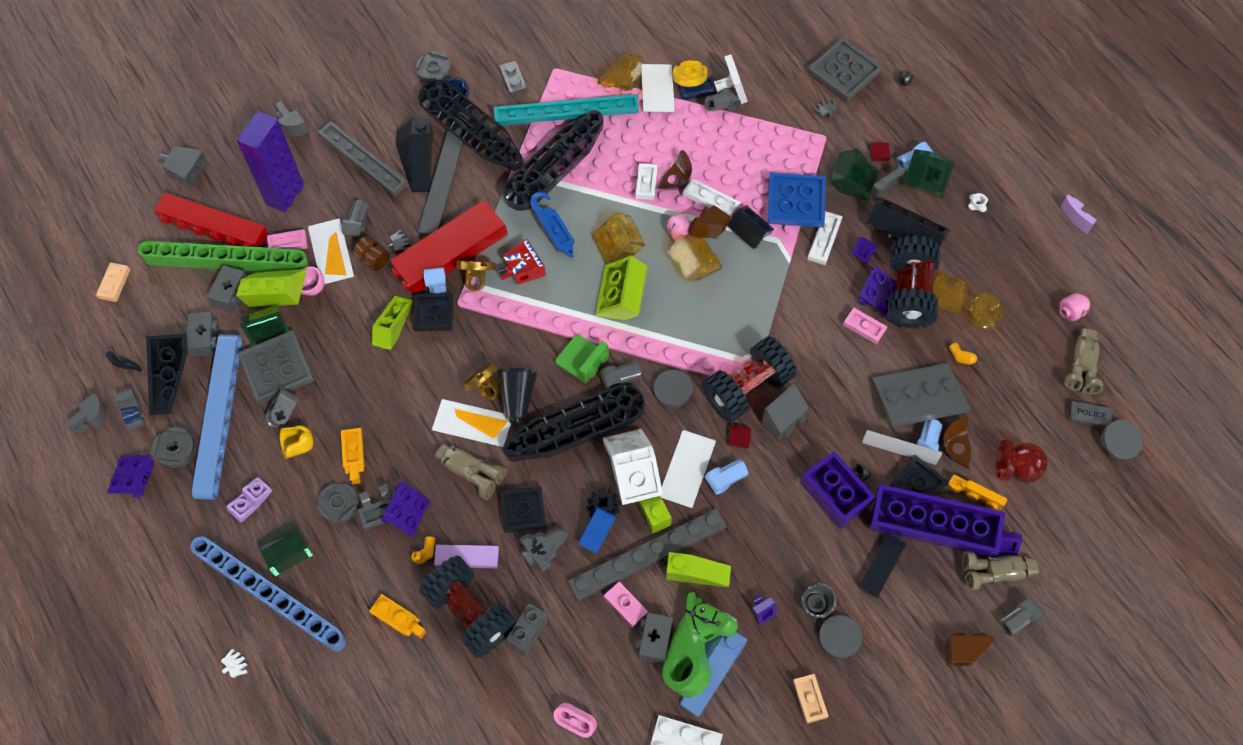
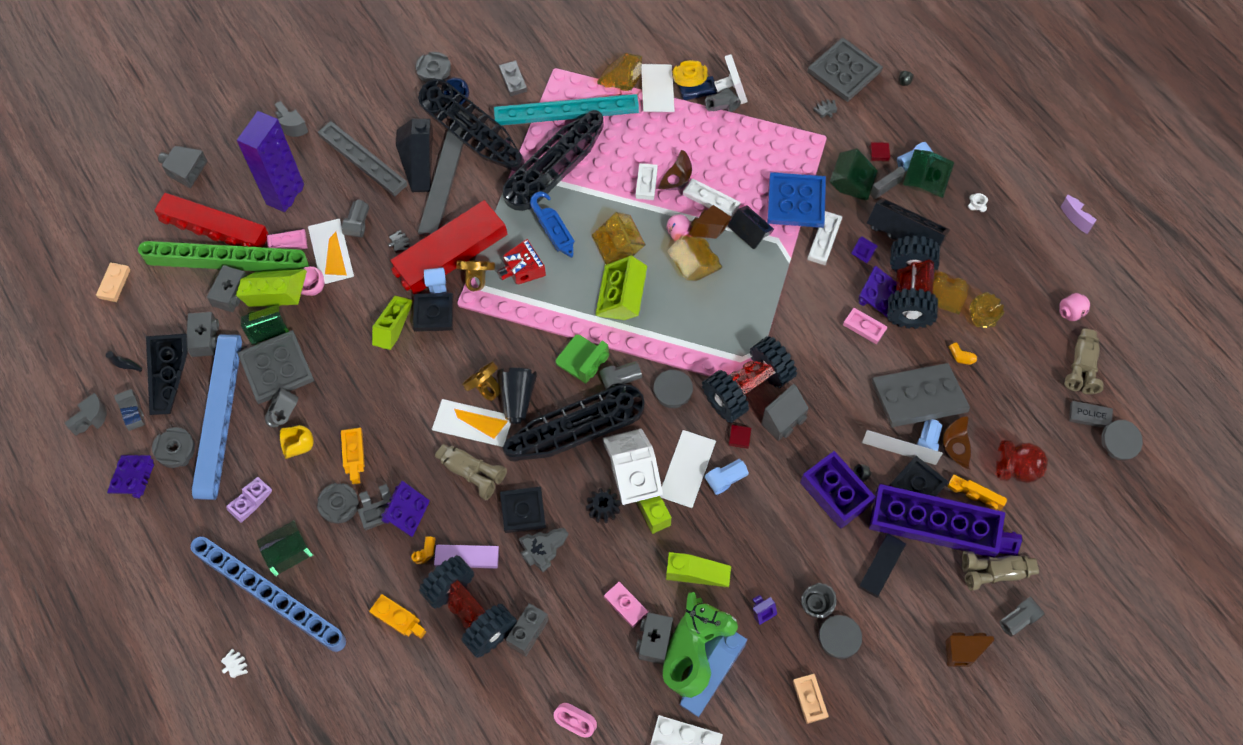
(372, 253): reddish brown wheel -> none
(597, 529): blue tile -> none
(646, 554): dark grey plate -> none

